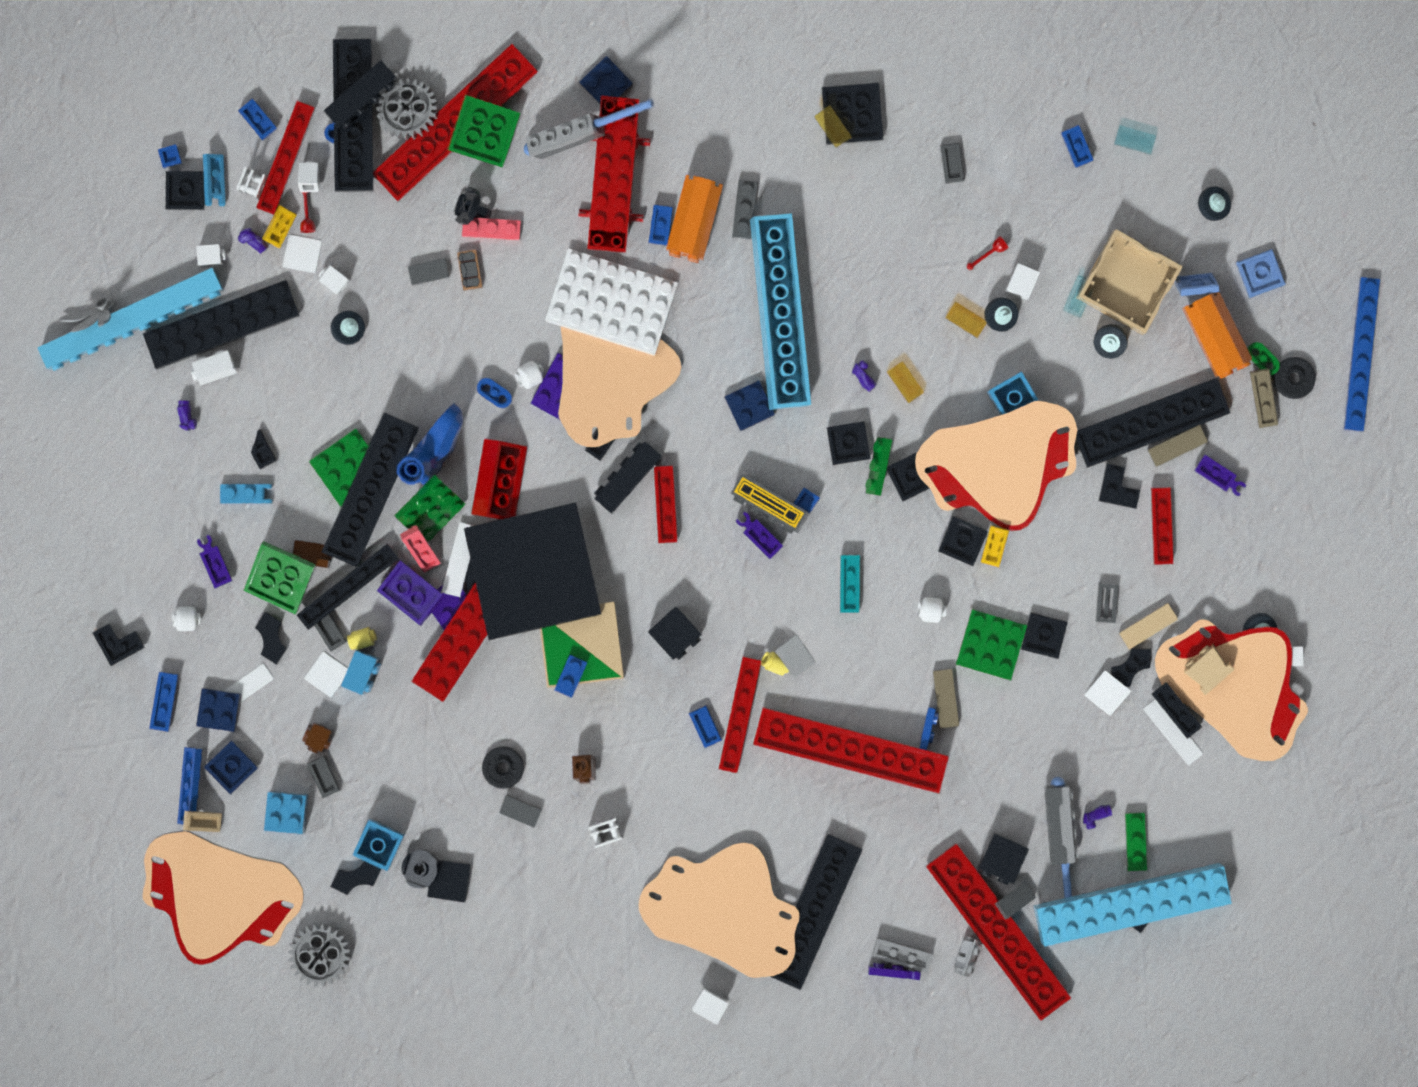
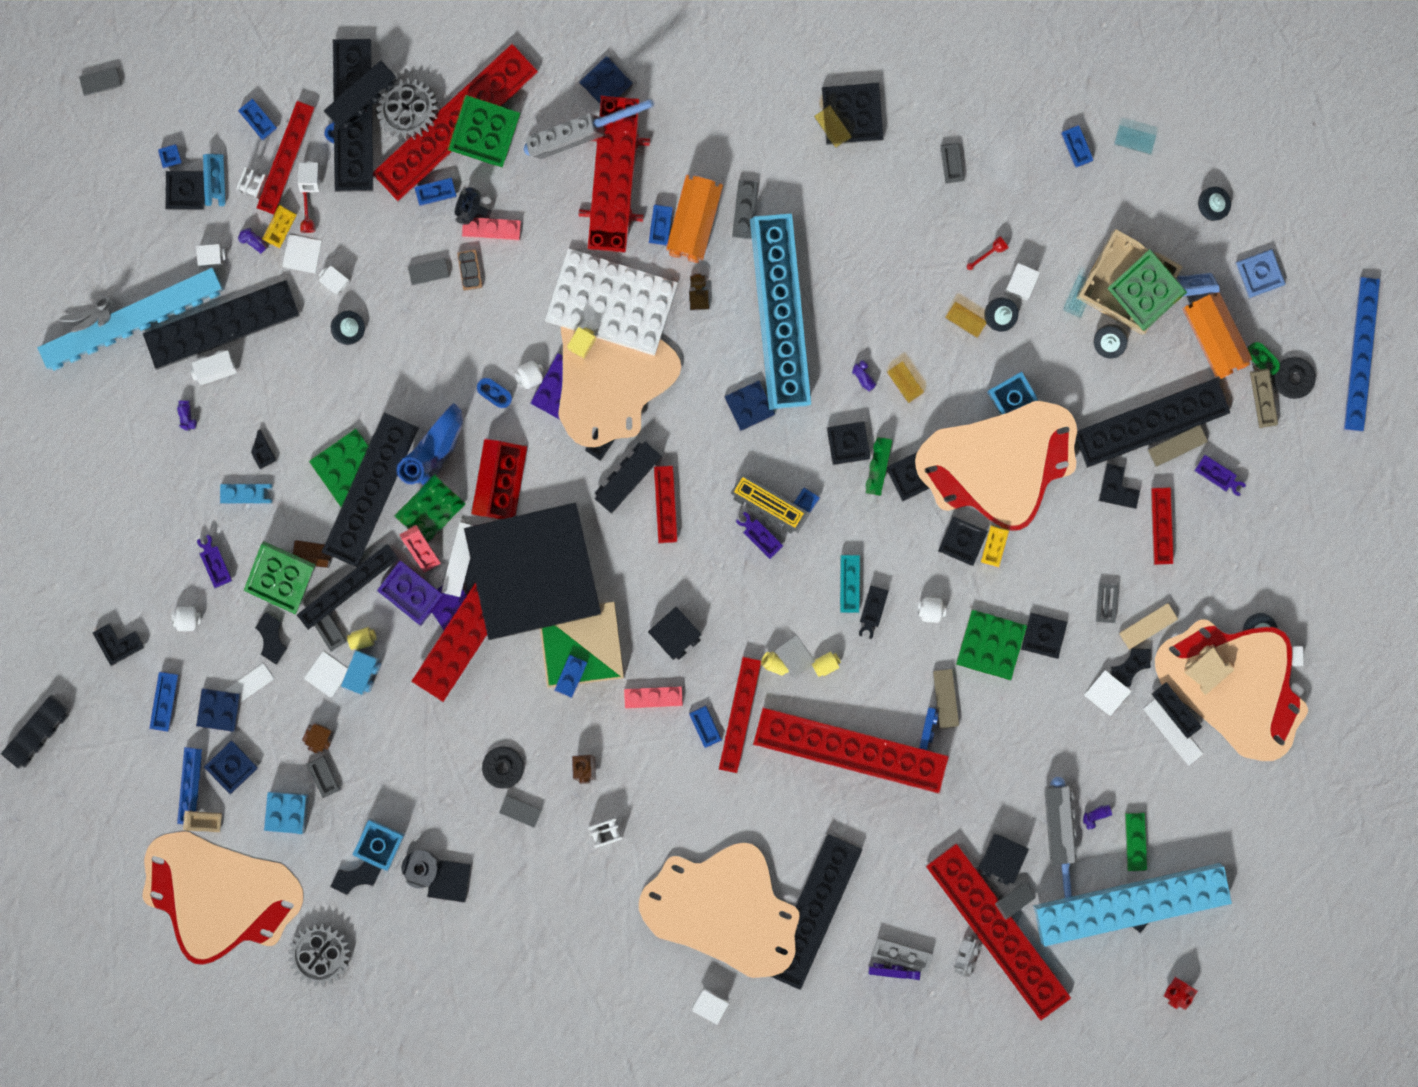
(35, 731): none -> black brick
(100, 81): none -> dark grey tile
(435, 191): none -> blue plate
(582, 342): none -> light yellow brick
(653, 697): none -> coral plate
(698, 298): none -> dark brown plate
(826, 664): none -> light yellow brick
(873, 609): none -> black plate
(1147, 290): none -> green plate
(1180, 994): none -> red brick

